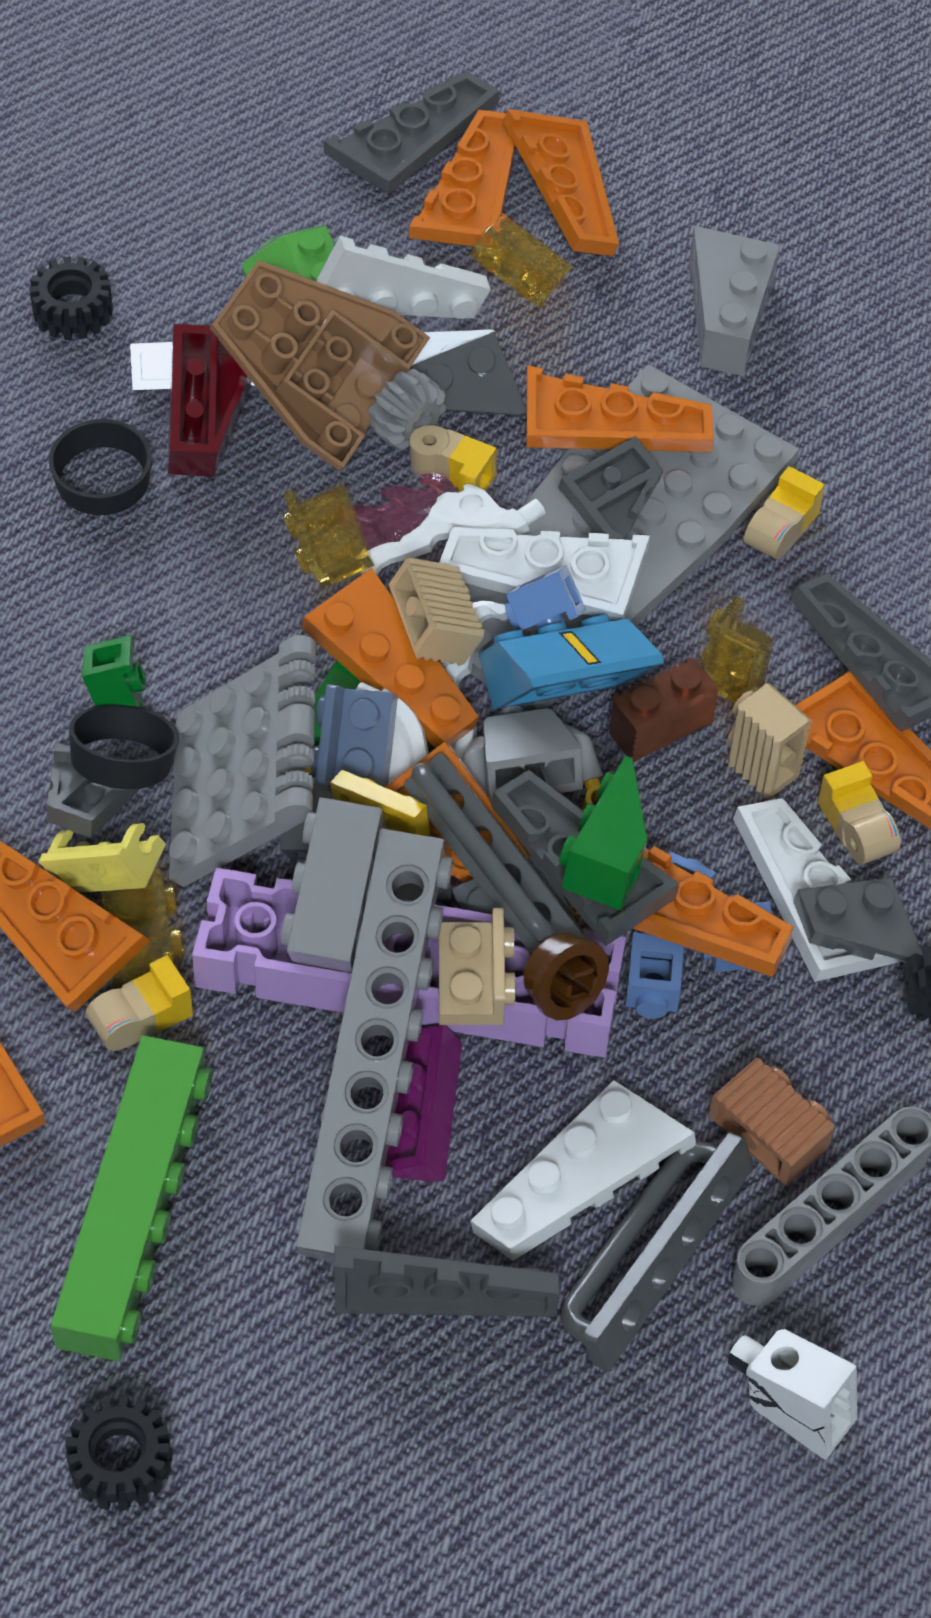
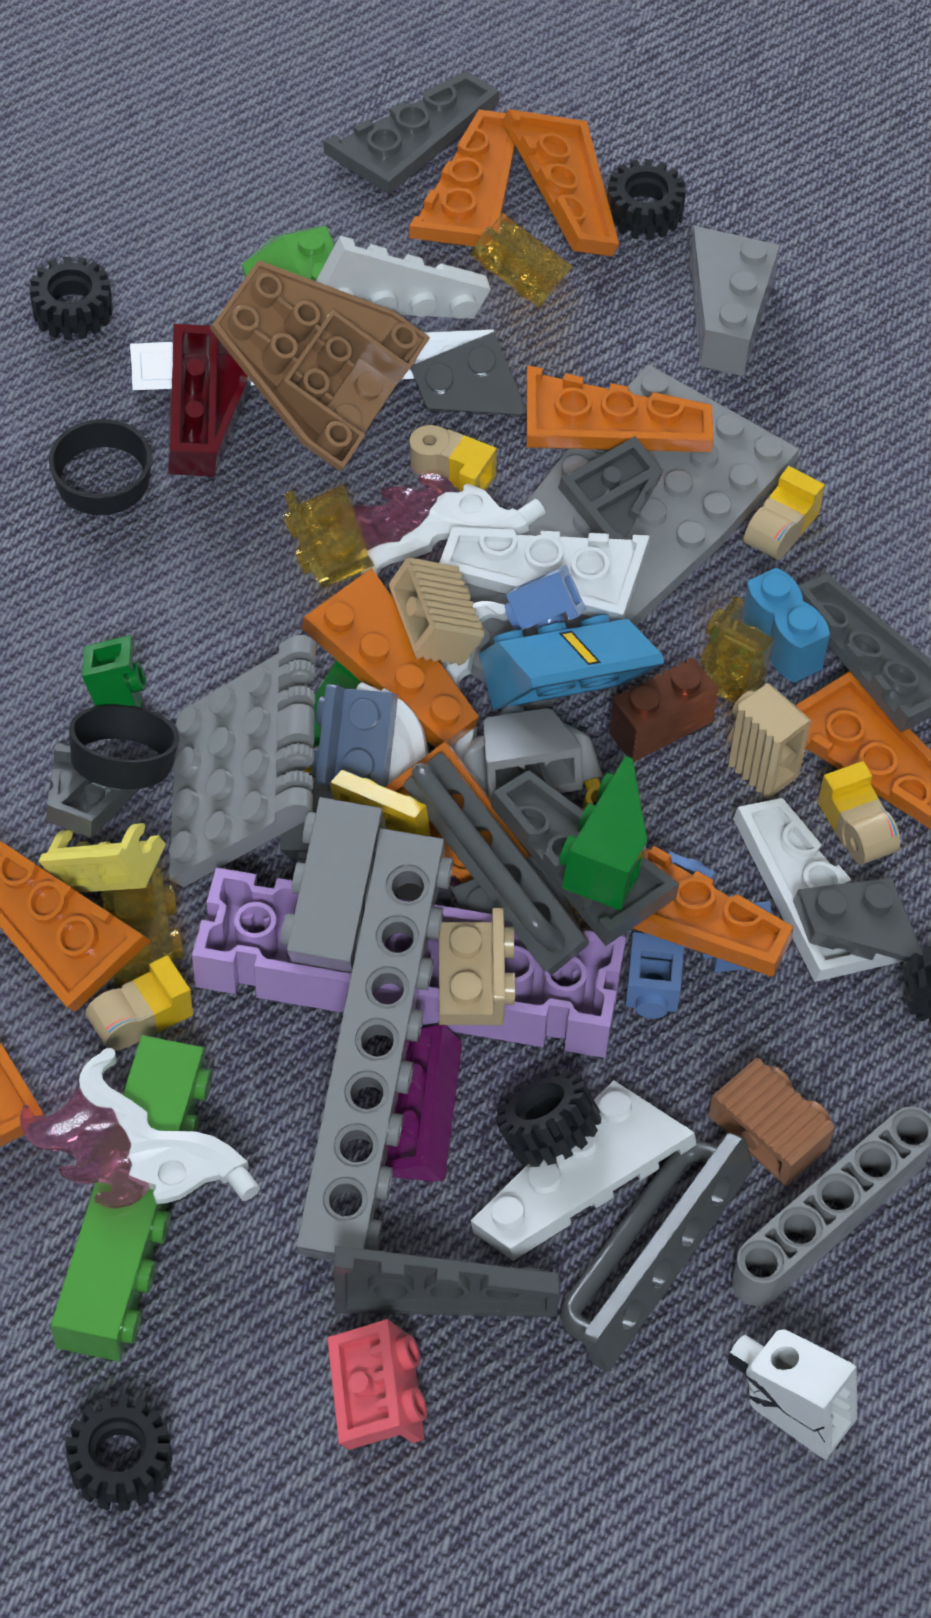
(120, 1148): none -> piece
(376, 1385): none -> coral bracket
(405, 406): light grey gear -> none
(548, 1117): none -> black tyre
(565, 975): reddish brown piece -> none
(648, 182): none -> black tyre
(798, 629): none -> dark azure brick

